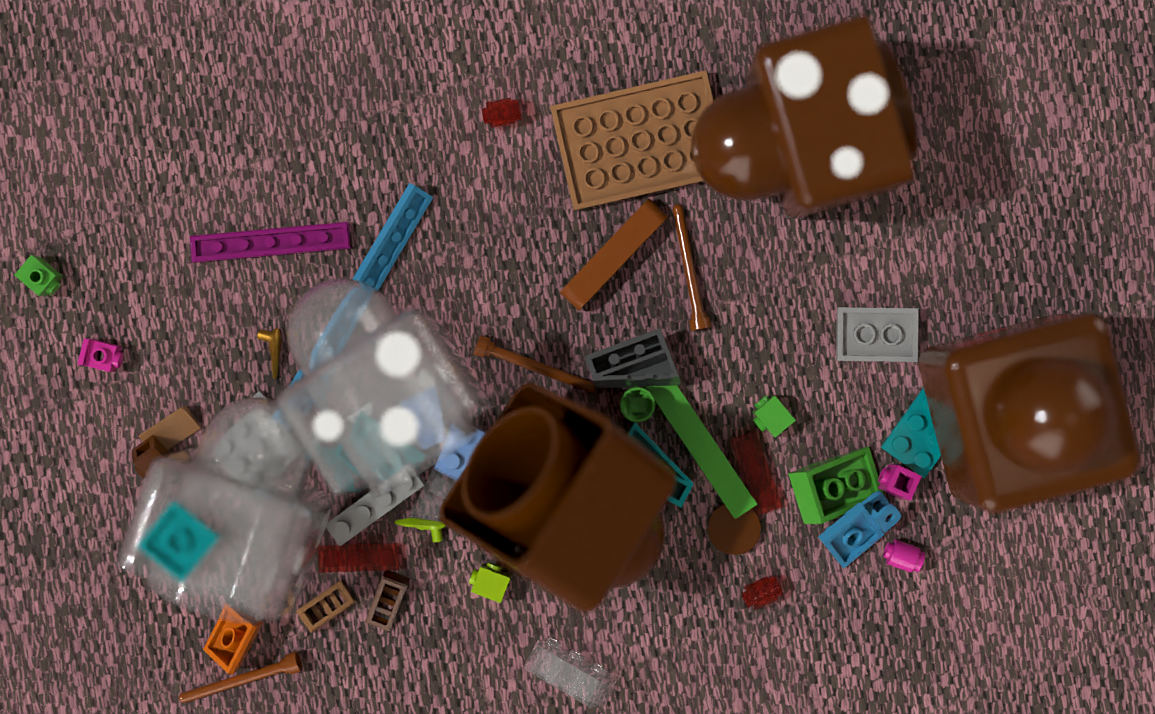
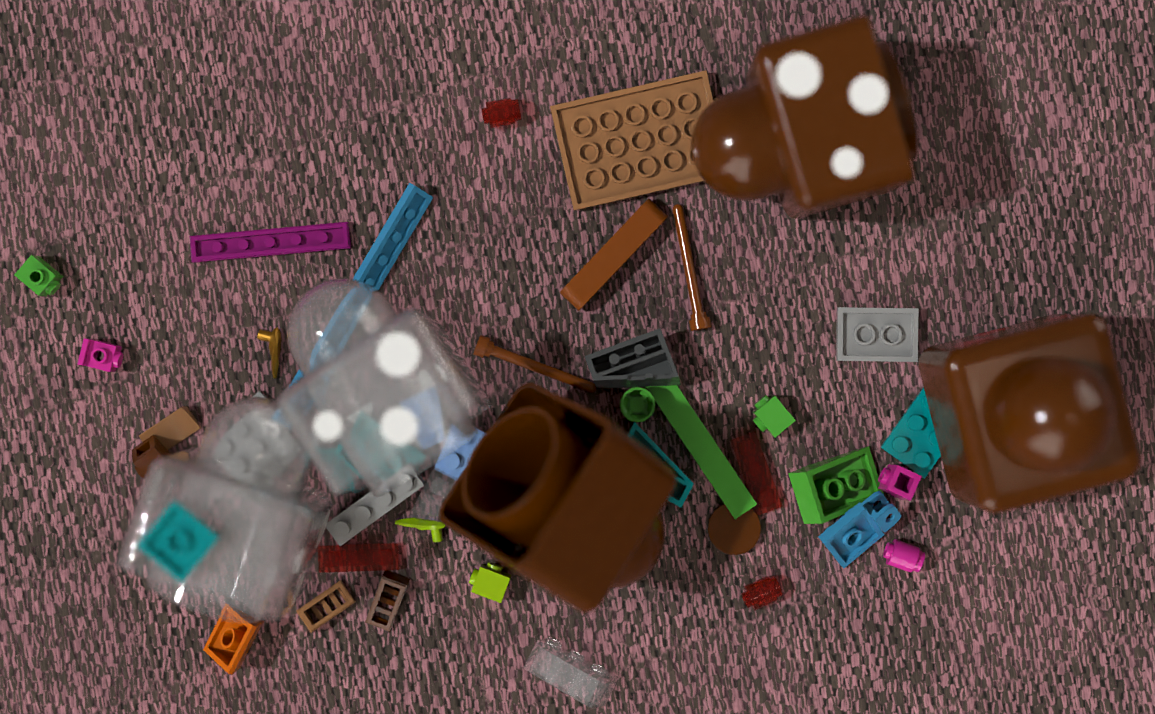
(289, 664): dark orange piece -> none

